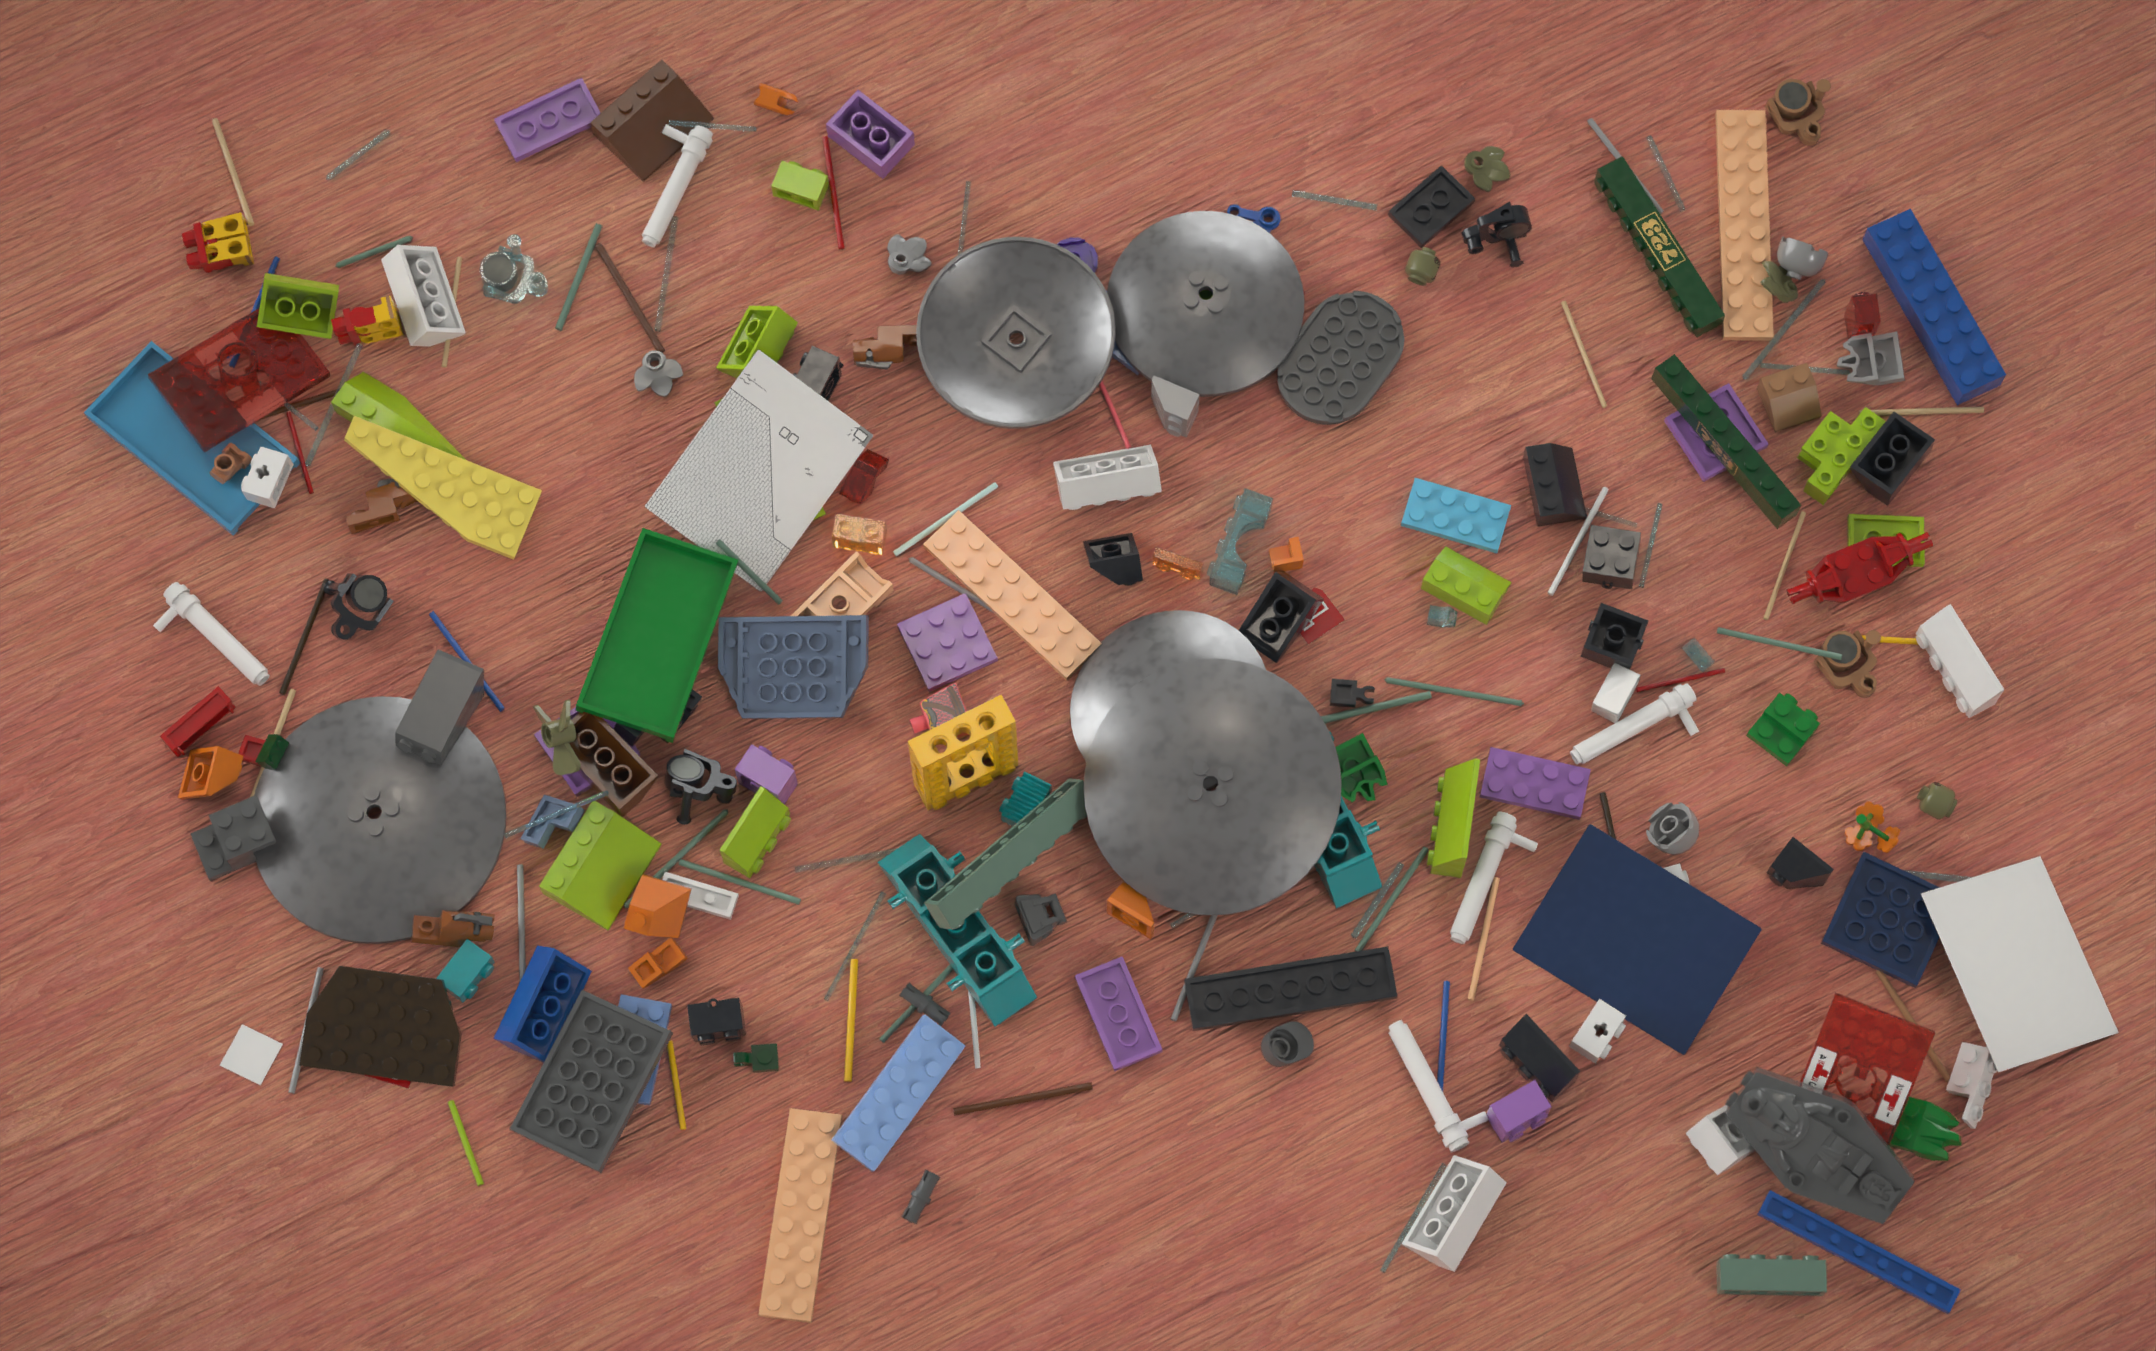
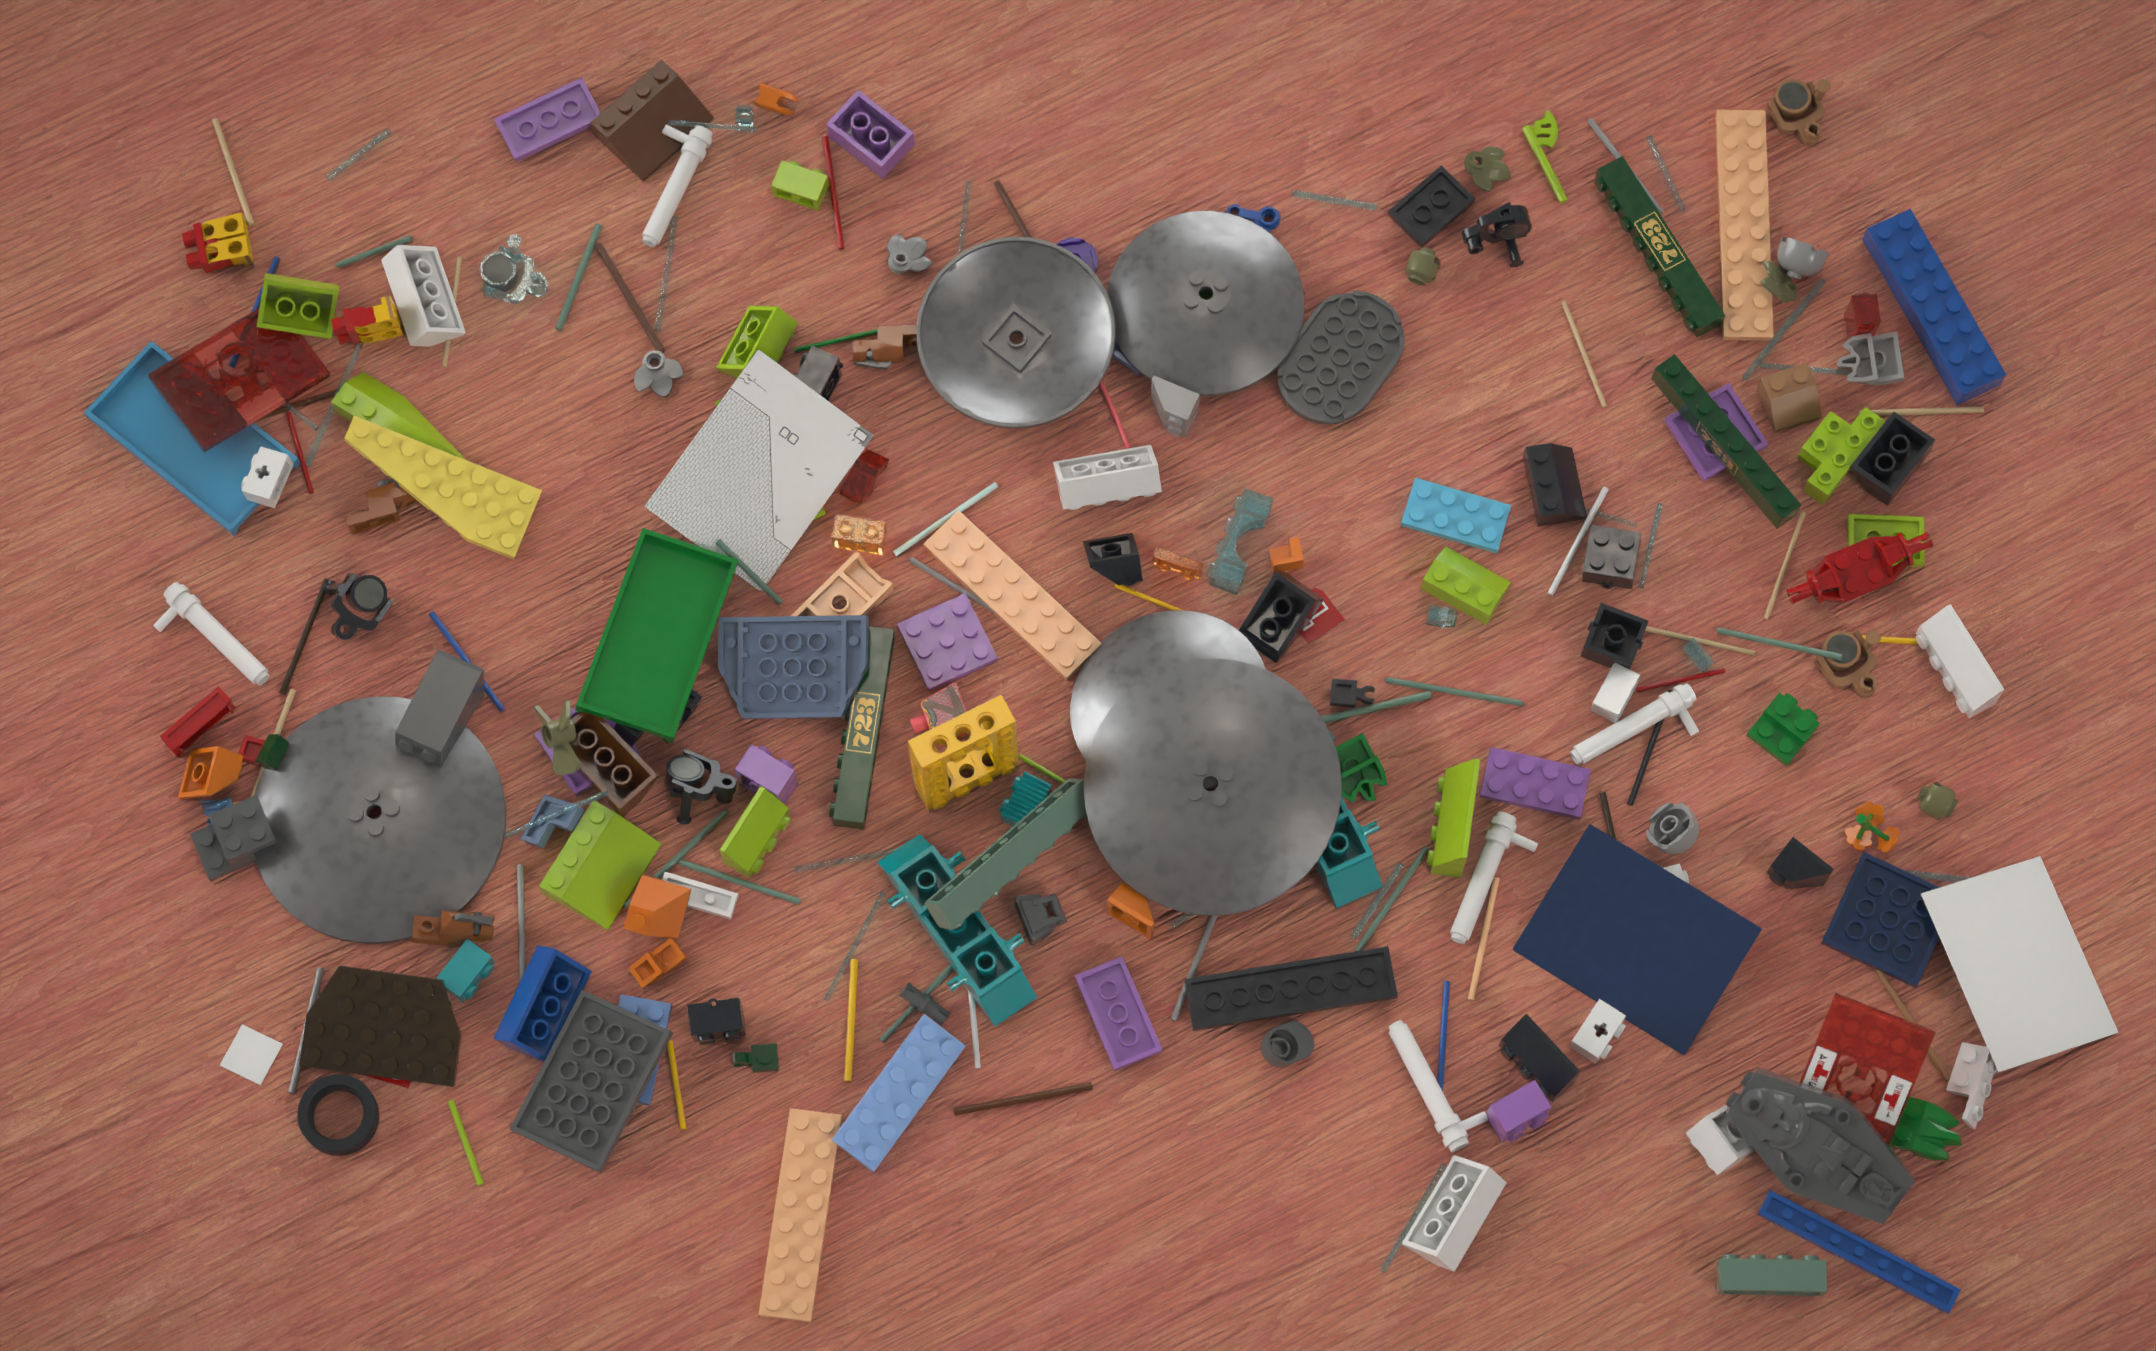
(215, 805): none -> flat silver piece
(229, 463): nougat plate -> none
(319, 1090): none -> black tyre
(745, 109): none -> clear light blue piece
(836, 340): none -> green axle
(862, 735): none -> brick
(920, 1197): dark grey pin -> none
(1012, 209): none -> reddish brown axle
(1042, 769): none -> lime axle
(1146, 597): none -> yellow axle
(1531, 134): none -> lime piece
(1645, 761): none -> black axle
(1702, 641): none -> tan piece

